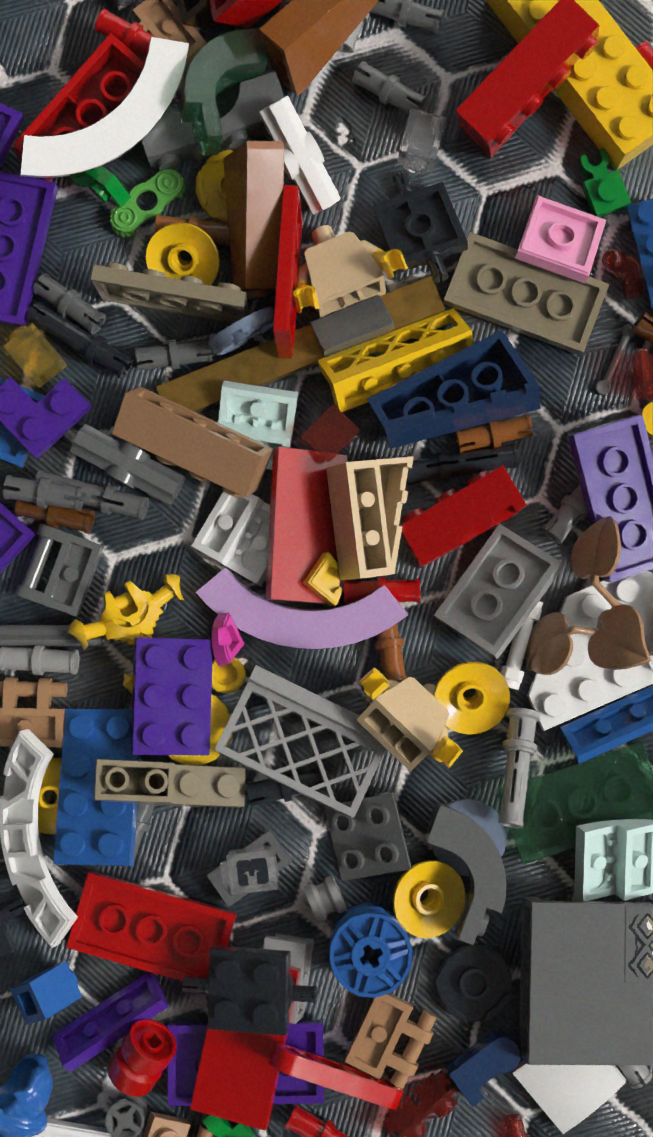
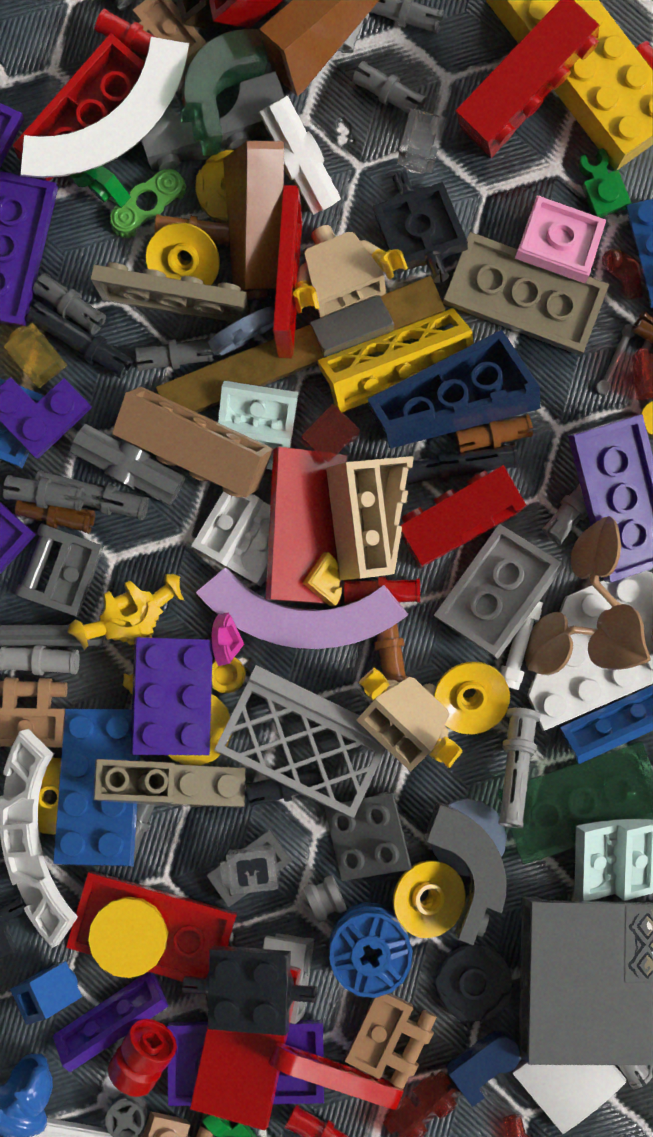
(128, 937): none -> yellow tile

